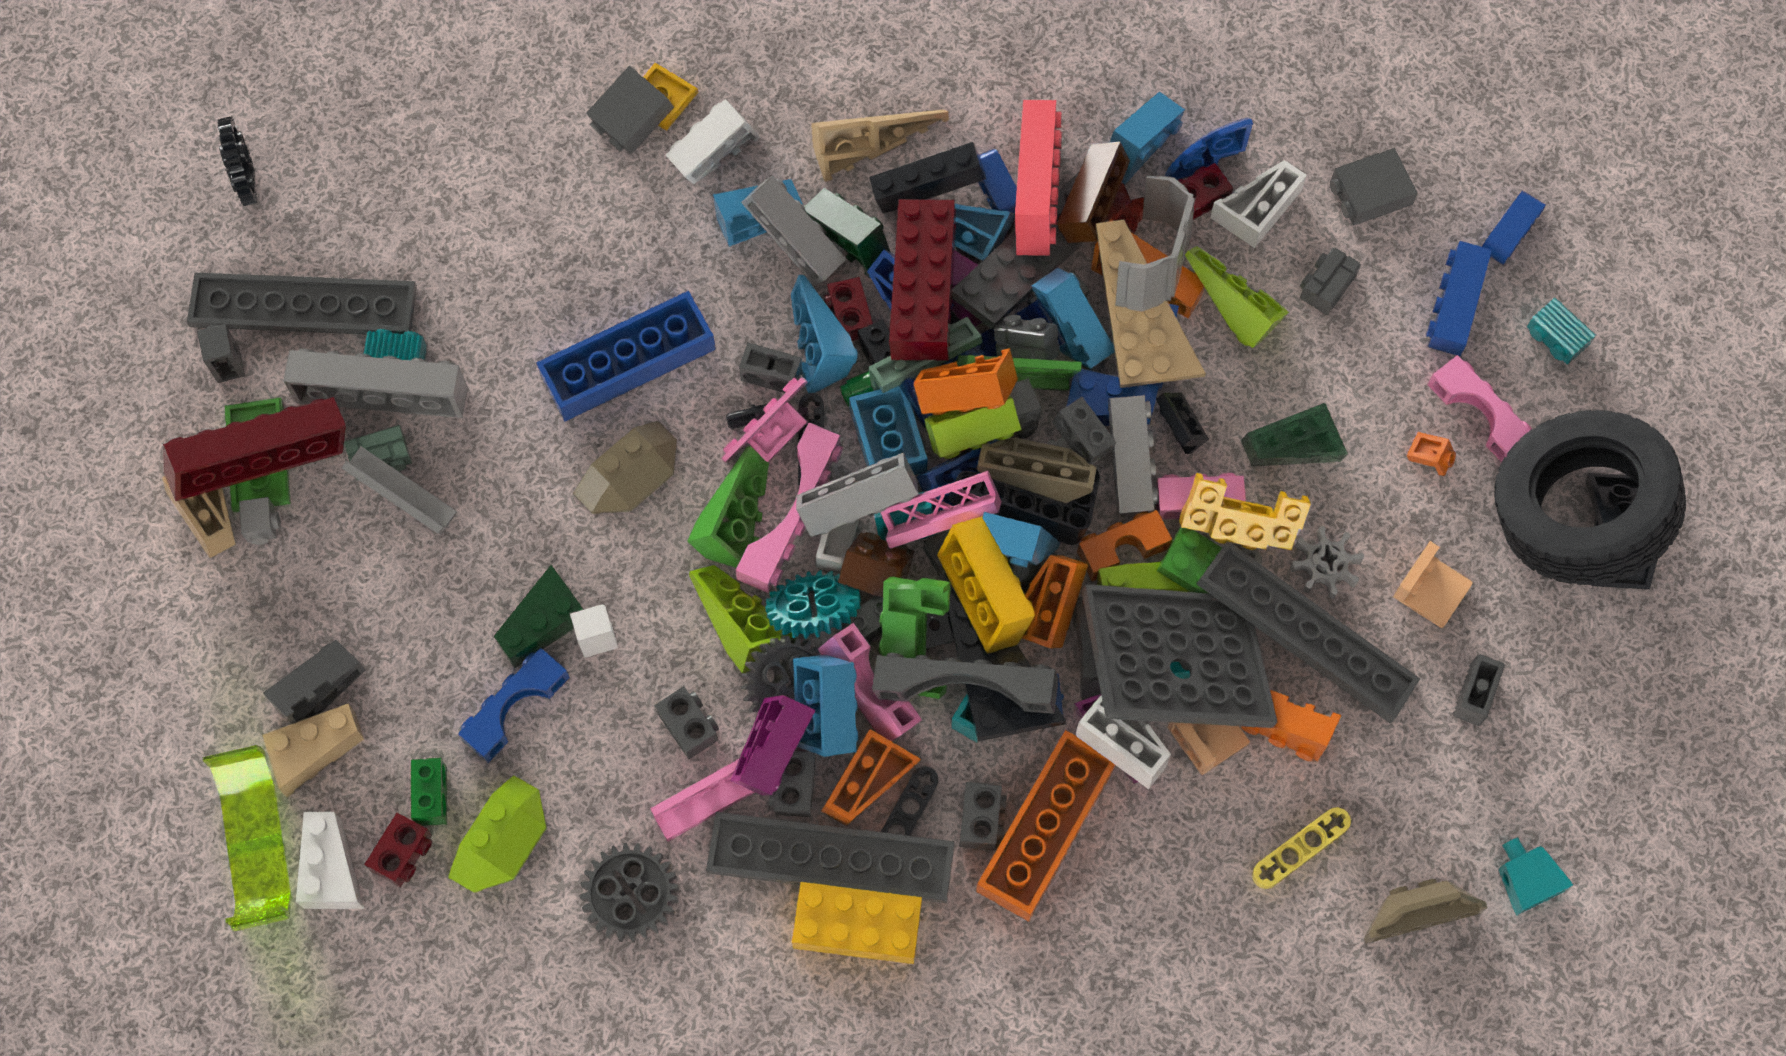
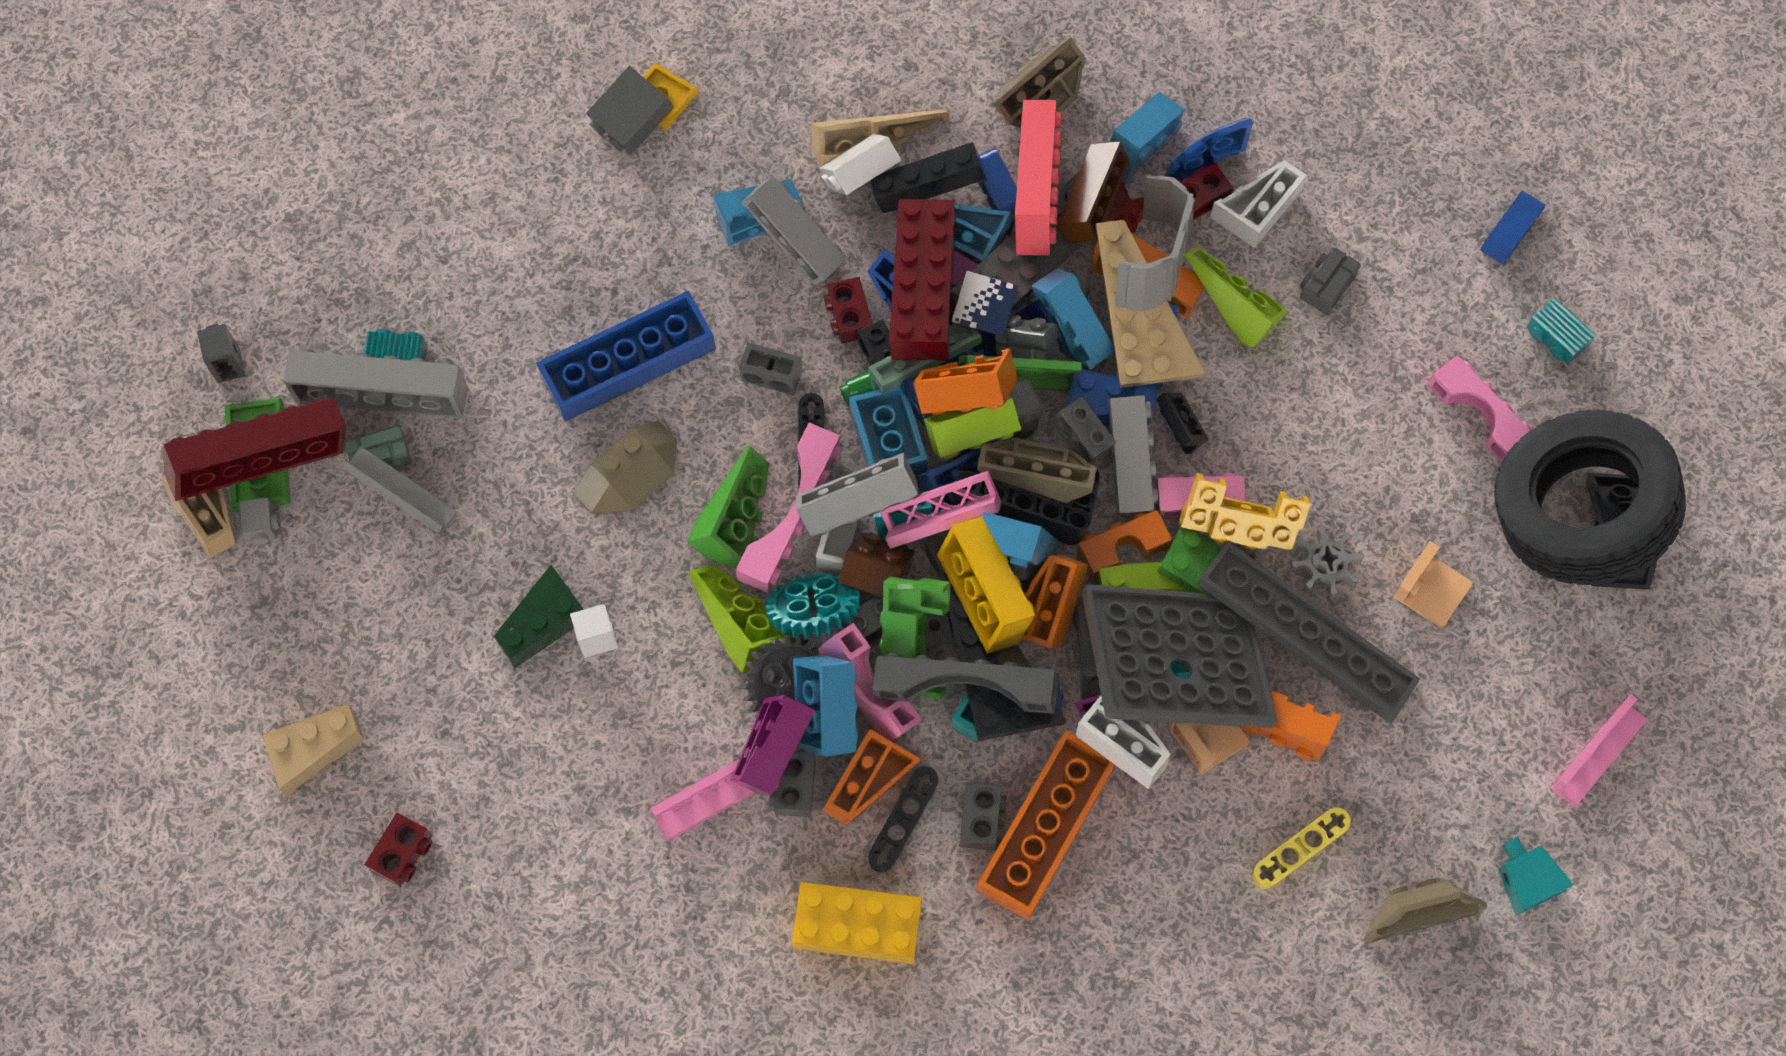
(237, 161): black gear -> none
(252, 837): clear neon green windscreen -> none
(301, 303): dark grey plate -> none
(315, 683): dark grey wedge -> none
(325, 865): white wedge -> none
(429, 791): green brick -> none
(500, 837): lime wedge -> none
(538, 677): blue arch -> none
(606, 908): dark grey gear -> none
(682, 725): dark grey brick -> none
(711, 141): white wedge -> none
(743, 417): black axle -> none
(774, 428): bright pink bracket -> none
(823, 338): dark azure wedge -> none
(830, 856): dark grey plate -> none
(848, 227): wedge -> none
(859, 164): none -> white brick
(984, 303): none -> sticker
(1048, 77): none -> dark tan wedge
(1296, 440): clear green wedge -> none
(1373, 186): dark grey brick -> none
(1432, 451): orange bracket -> none
(1459, 298): blue brick -> none
(1479, 690): dark grey brick -> none
(1599, 752): none -> bright pink fence

